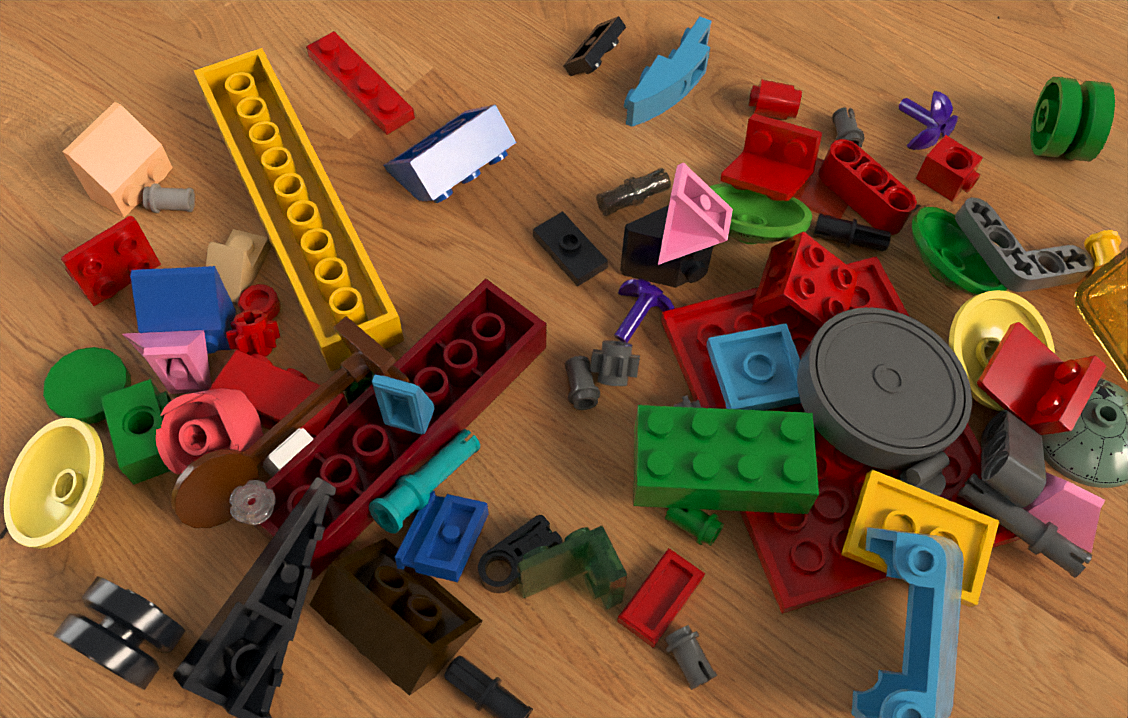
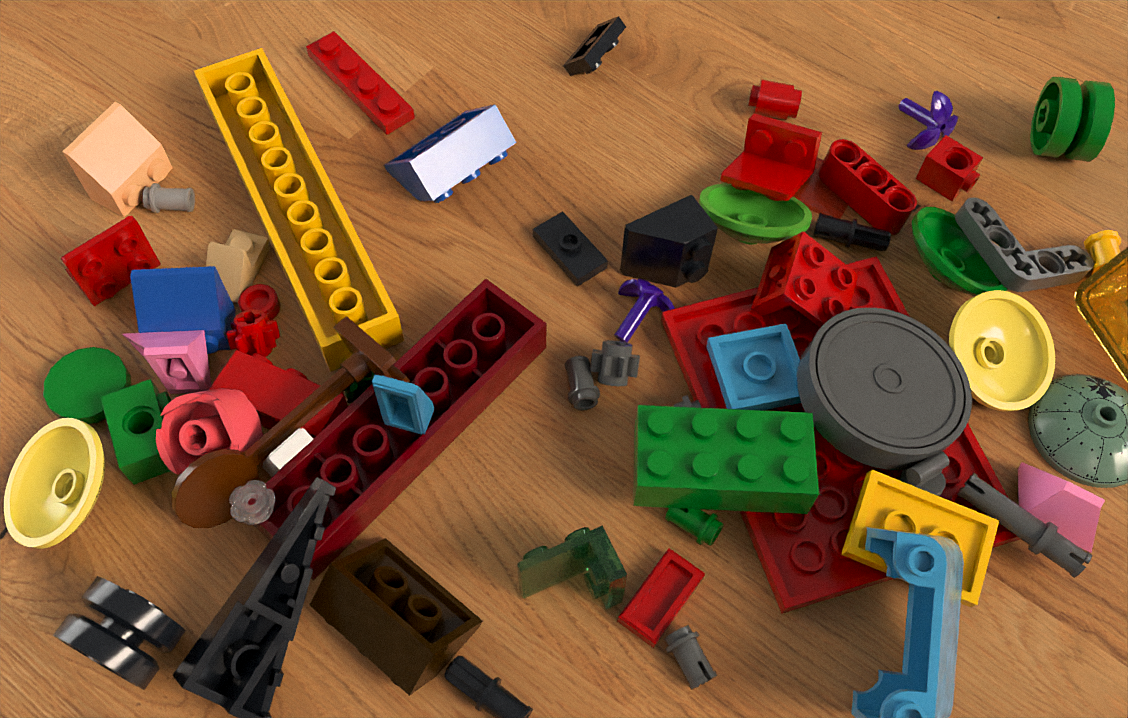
(414, 490): teal pin -> none
(442, 536): blue plate -> none
(513, 548): black piece -> none
(633, 191): clear smoke pin -> none
(670, 77): dark azure slope -> none
(694, 217): bright pink slope -> none
(847, 126): dark grey pin -> none
(1013, 459): dark grey beam -> none
(1037, 383): red bracket -> none

